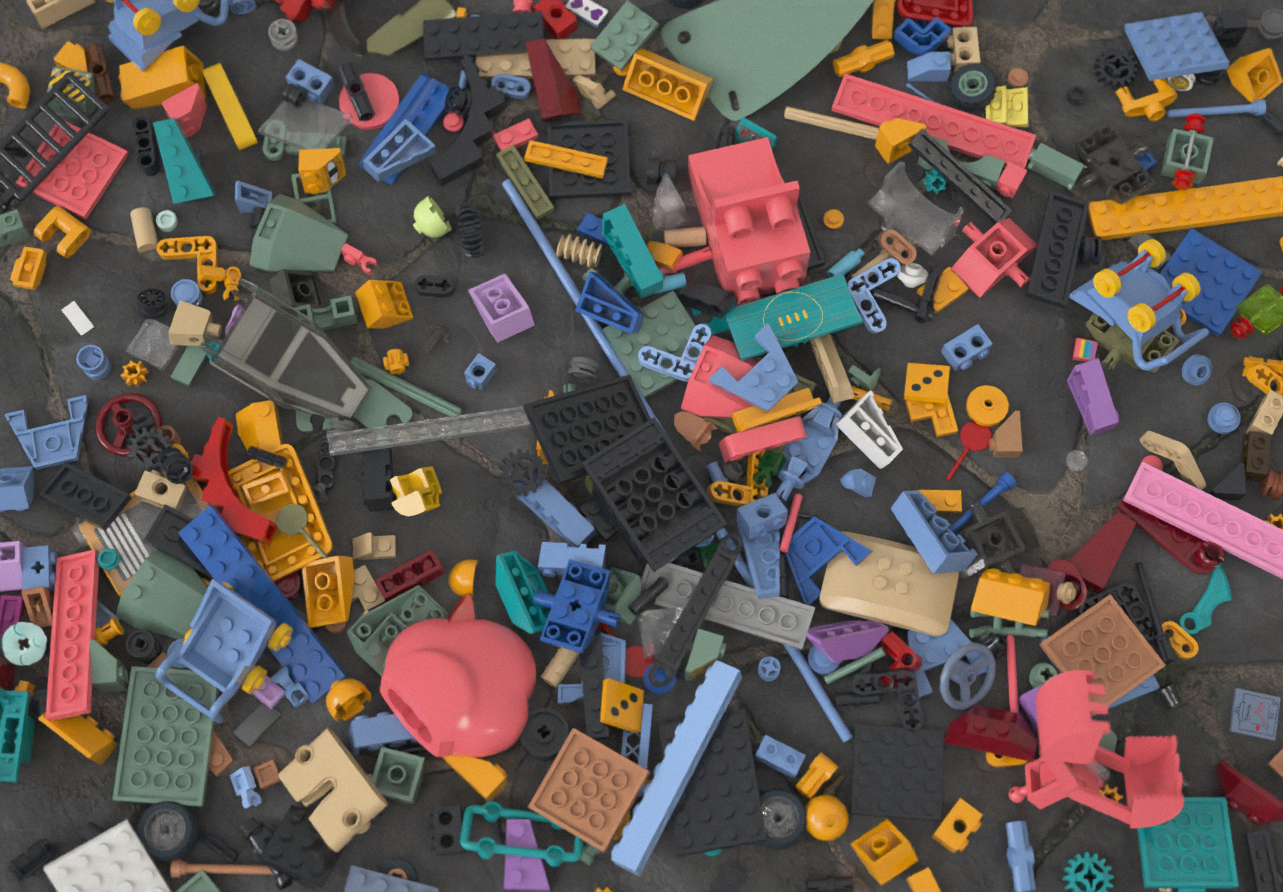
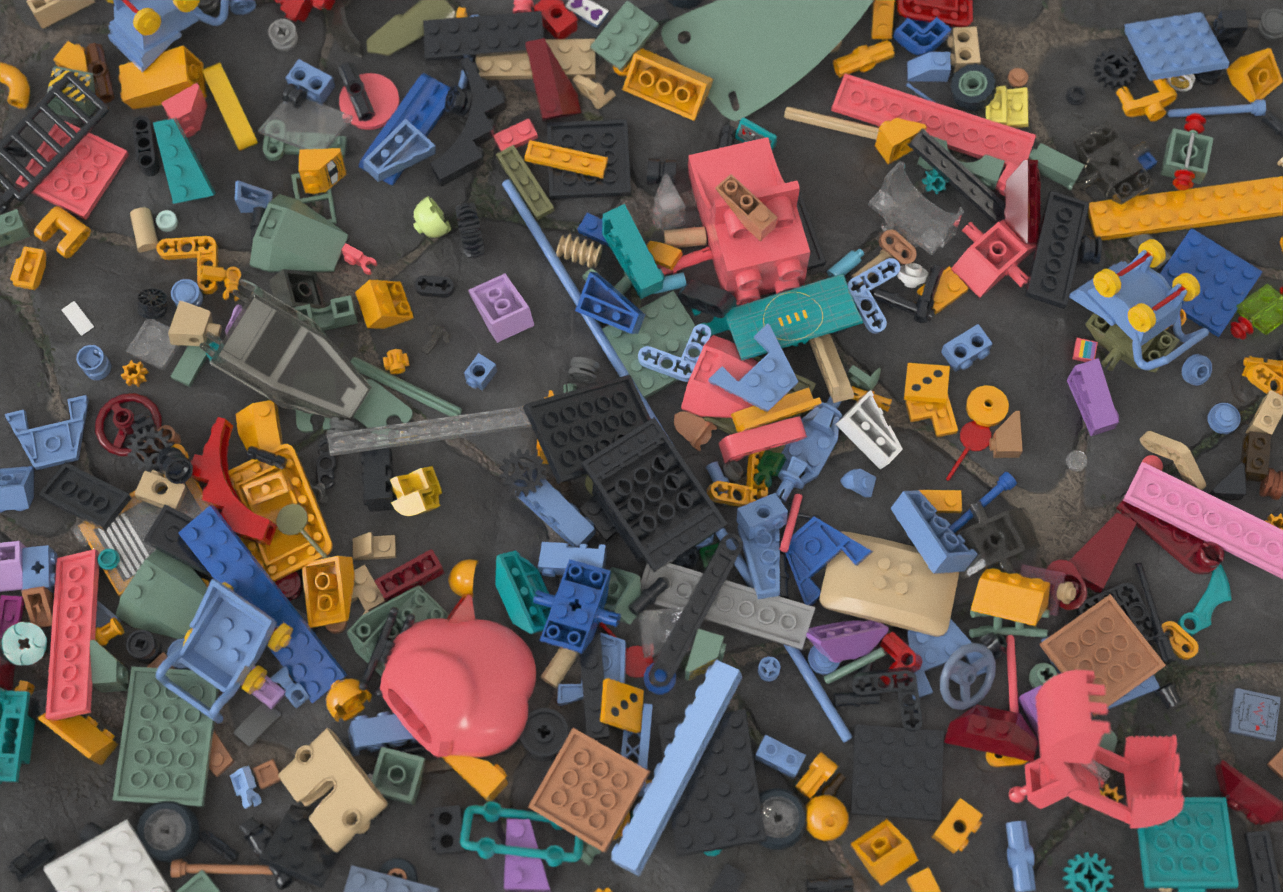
(383, 648): none -> black piece
(453, 122): coral plate -> none
(512, 85): medium blue plate -> none
(747, 207): none -> nougat slope
(833, 219): light orange plate -> none
(1023, 201): none -> wedge

